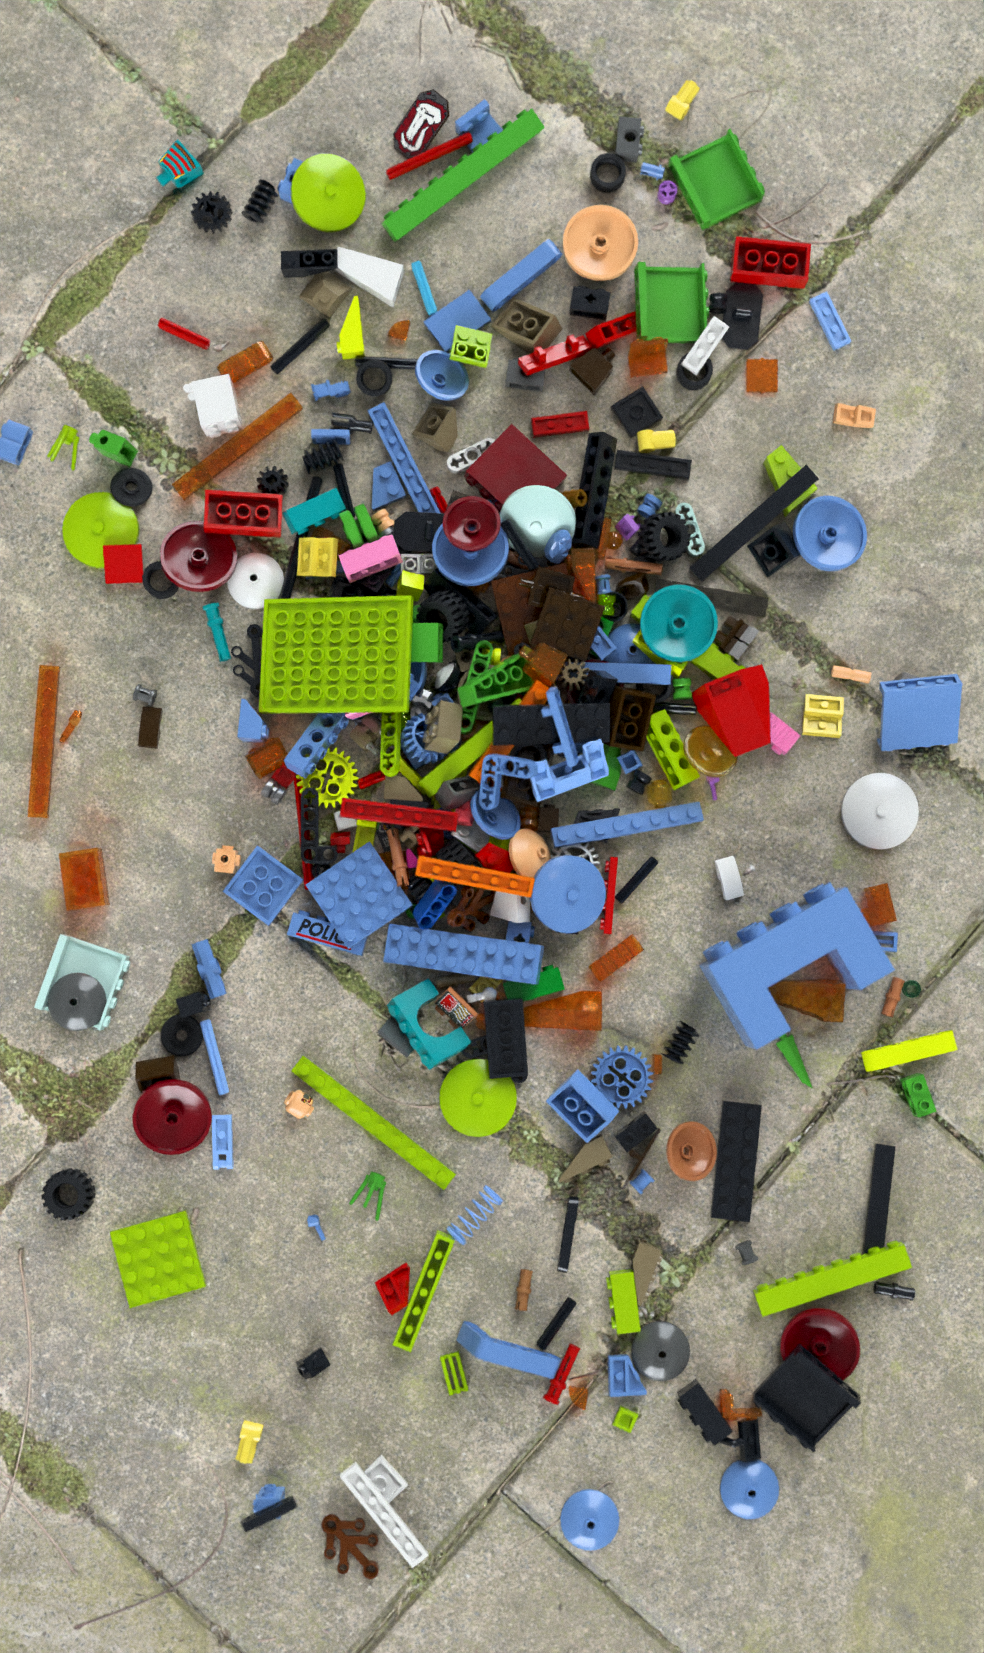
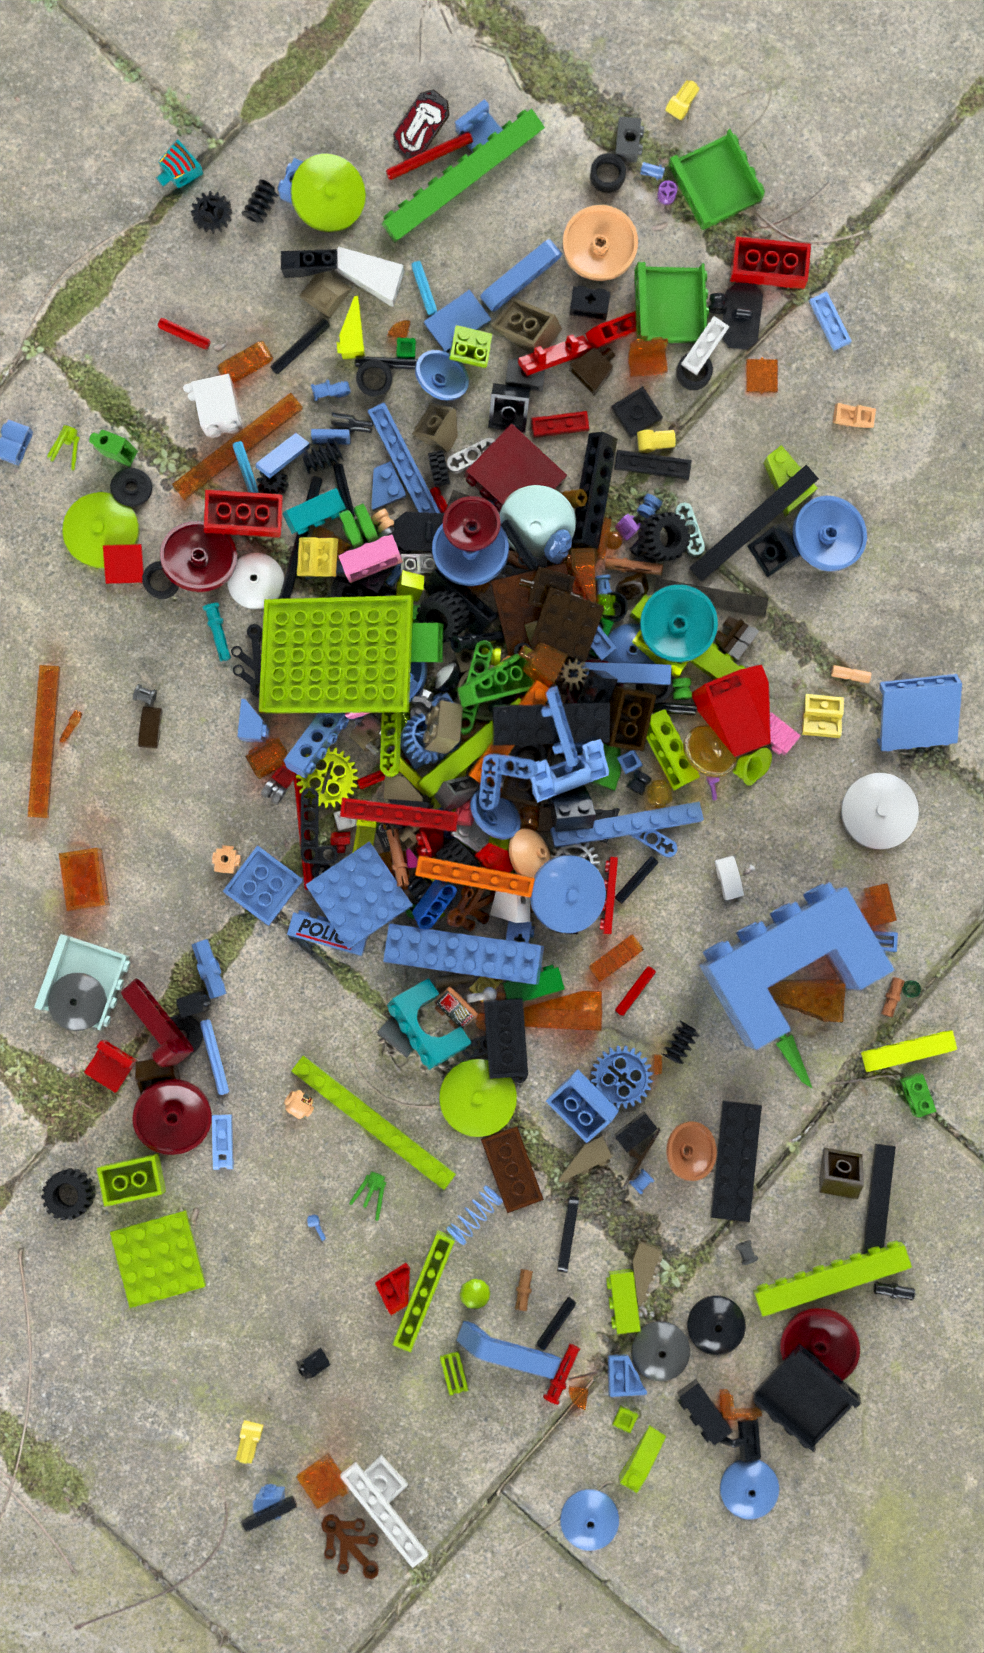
(110, 1066): none -> red bracket
(131, 1179): none -> lime brick
(173, 1044): none -> dark red beam
(245, 467): none -> medium azure axle
(282, 455): none -> tile
(322, 1481): none -> clear orange bracket
(406, 348): none -> green plate
(438, 468): none -> black tyre
(474, 1293): none -> lime hair
(509, 406): none -> black slope
(512, 1169): none -> reddish brown tile
(572, 810): none -> black slope
(635, 990): none -> red axle
(642, 1459): none -> lime slope
(661, 850): none -> medium blue beam
(709, 1313): none -> black dish
(753, 766): none -> lime piece
(841, 1173): none -> dark brown slope

